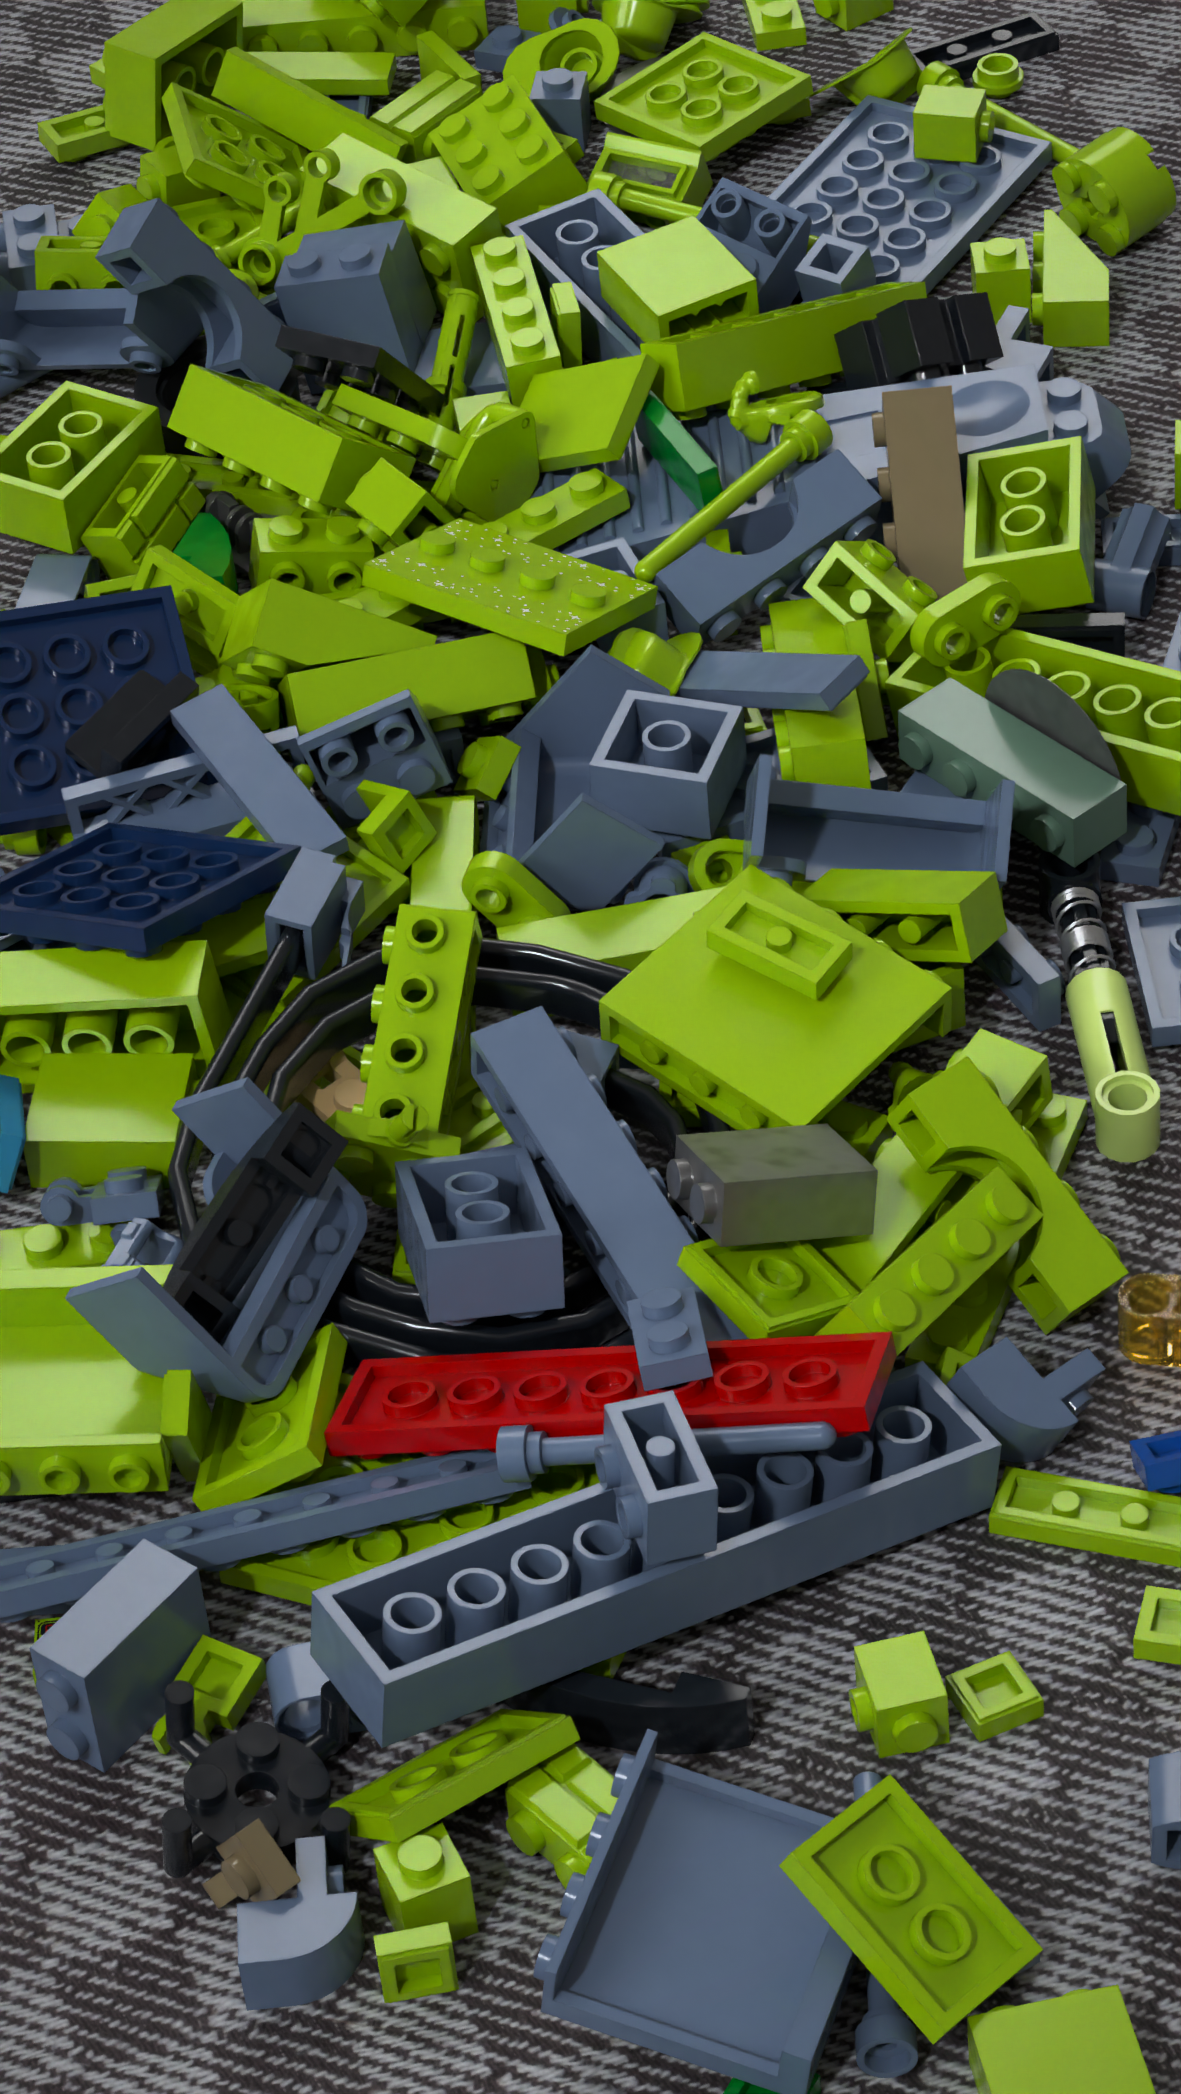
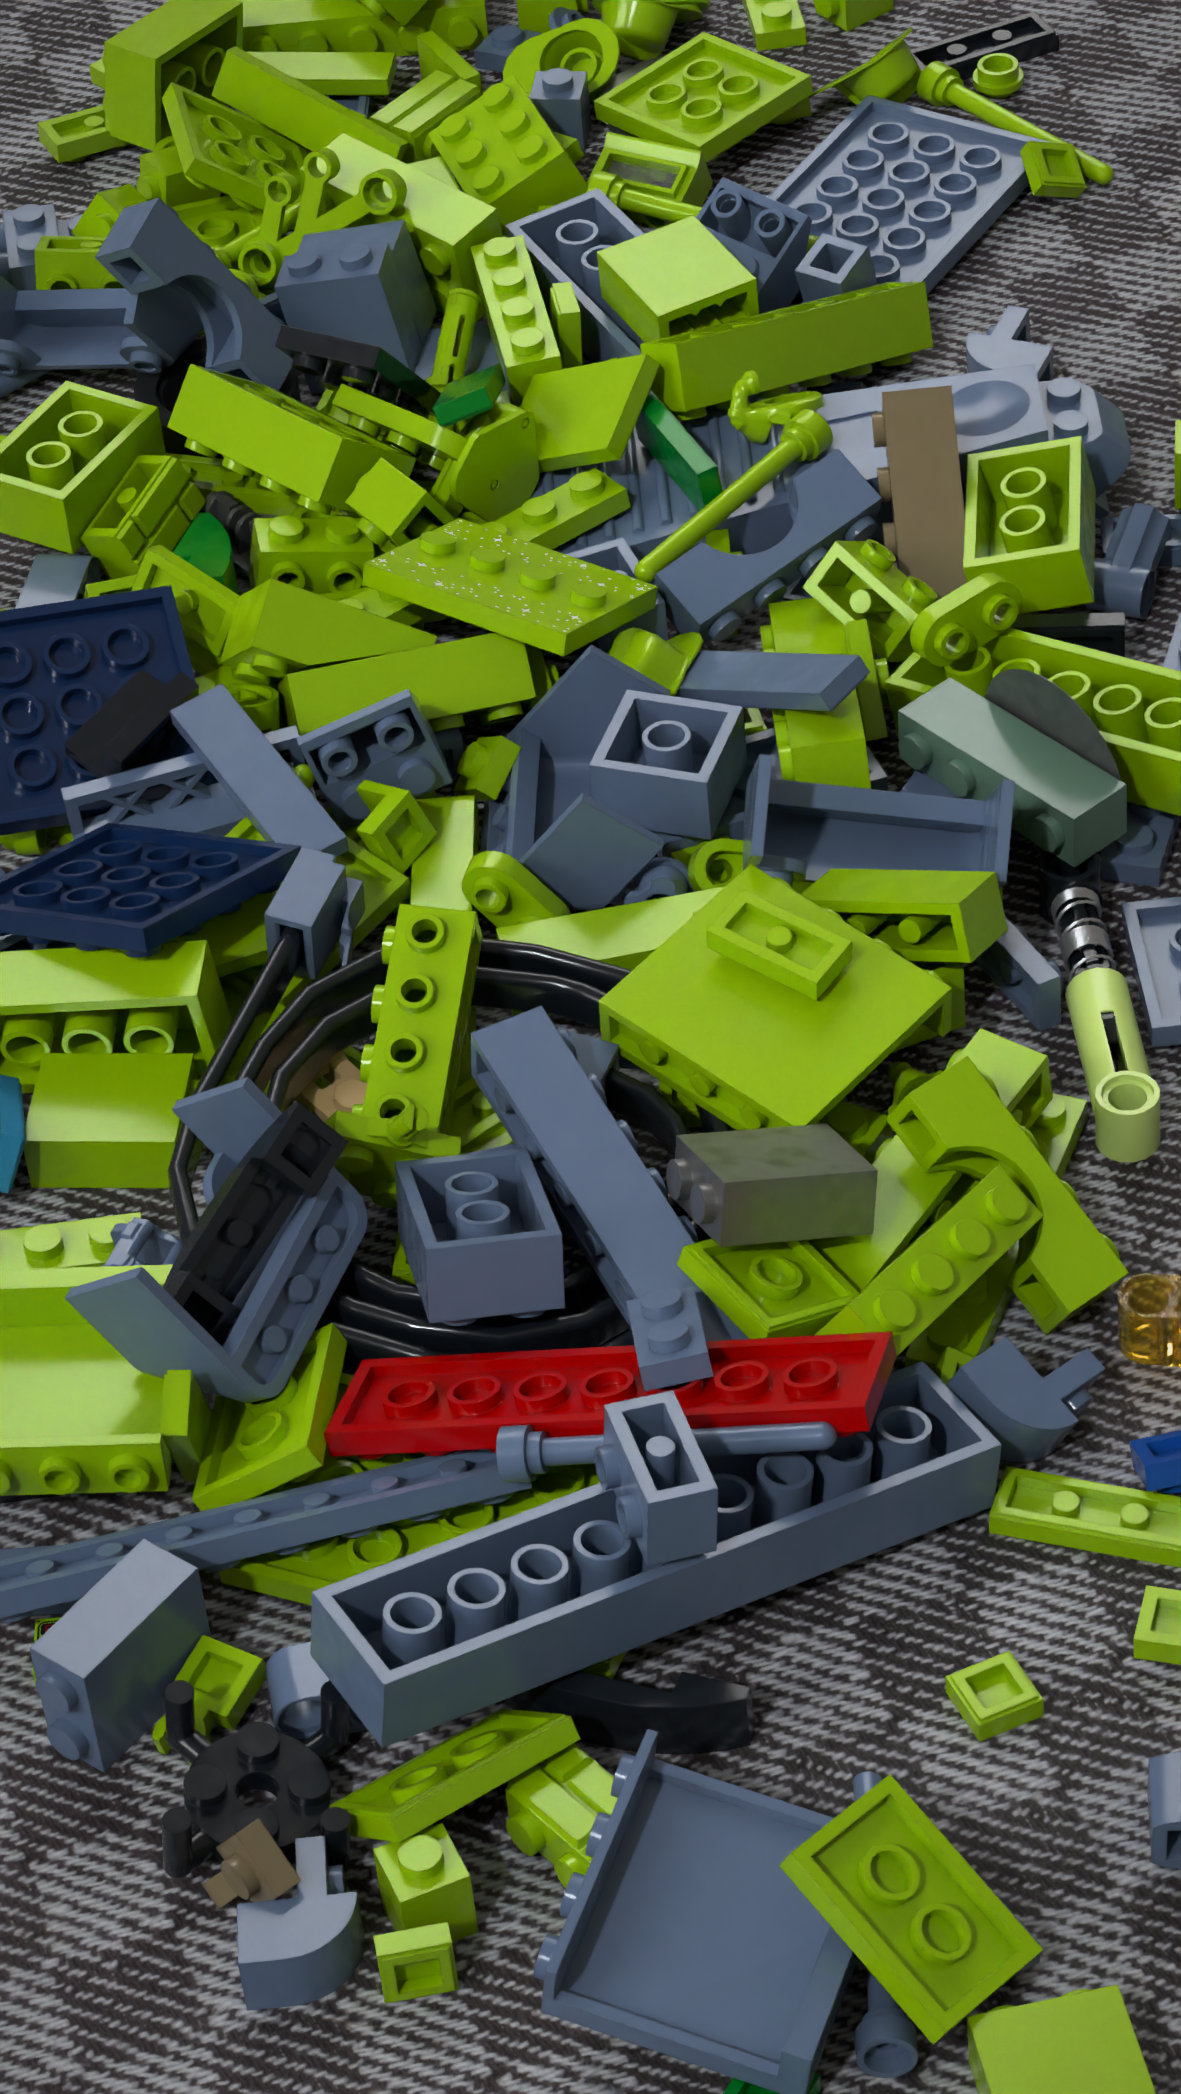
(117, 1199): sand blue plate -> none
(469, 395): none -> green tile
(899, 1695): lime brick -> none
(920, 341): black brick -> none
(951, 123): lime brick -> none
(1003, 272): lime brick -> none
(1052, 169): none -> lime tile
(1068, 288): lime slope -> none
(1114, 190): lime brick -> none

